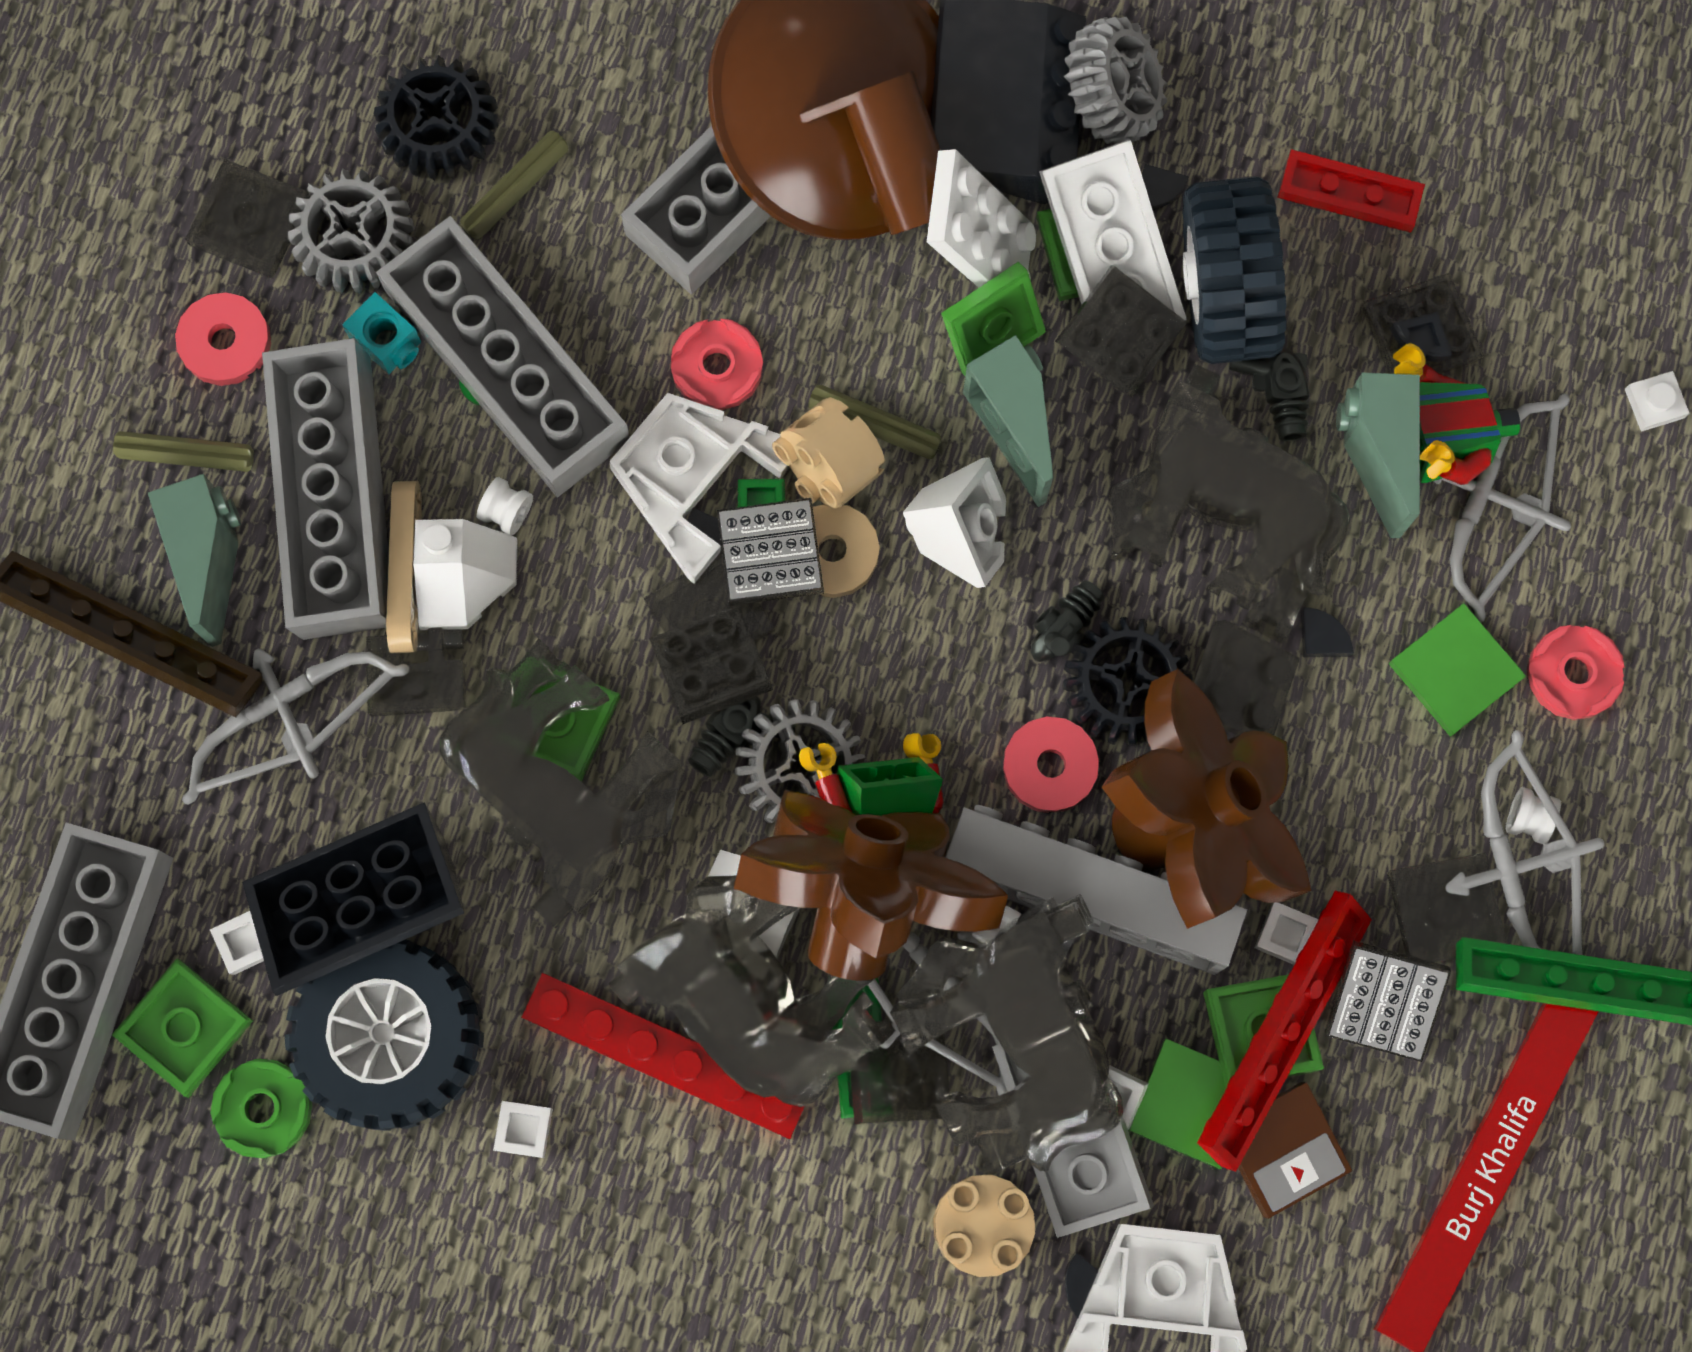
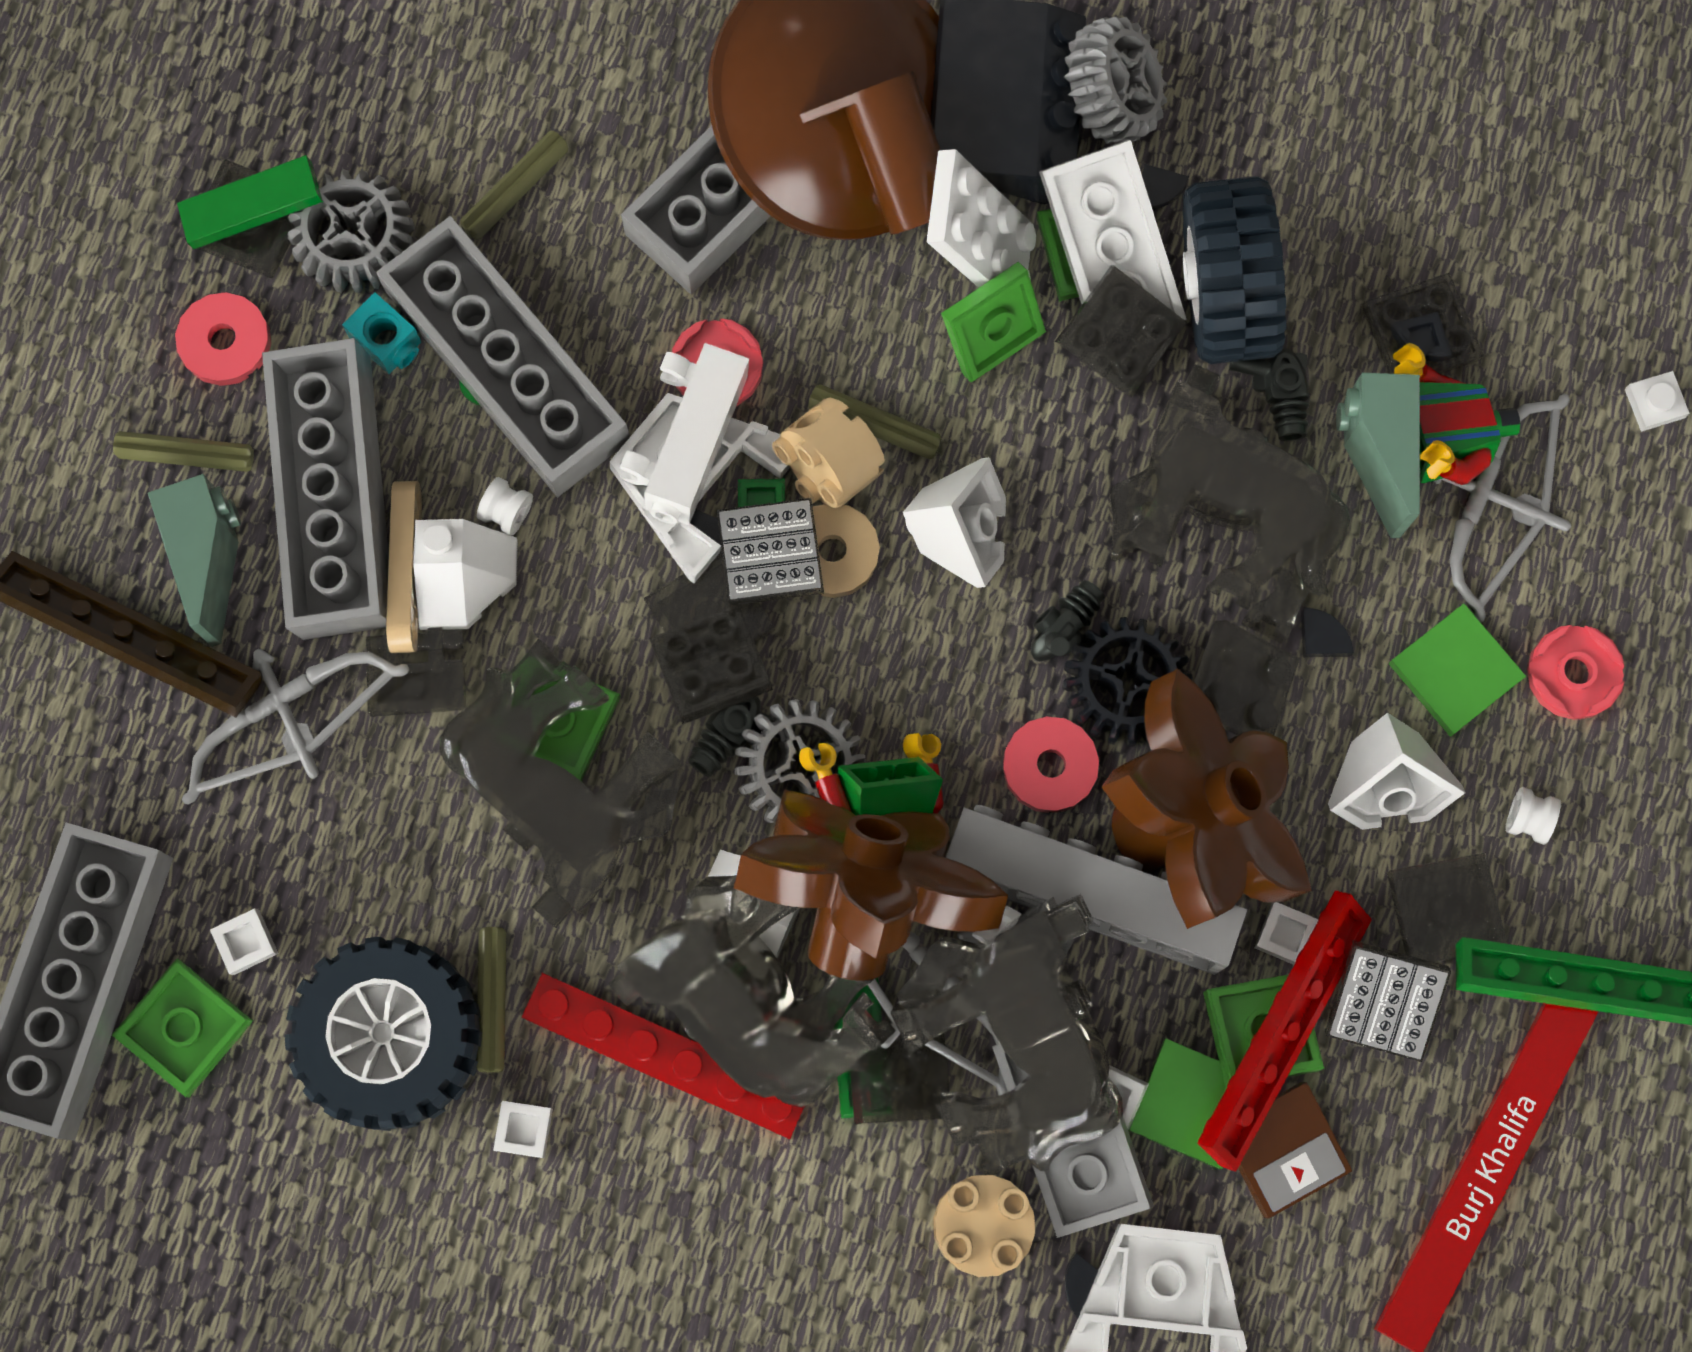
(232, 1102): bright green tile -> none
(249, 202): none -> green tile
(353, 898): black slope -> none
(417, 146): black gear -> none
(491, 998): none -> olive axle
(695, 434): none -> white brick
(1010, 402): sand green slope -> none
(1351, 190): red plate -> none
(1392, 774): none -> white slope
(1554, 856): light grey piece -> none

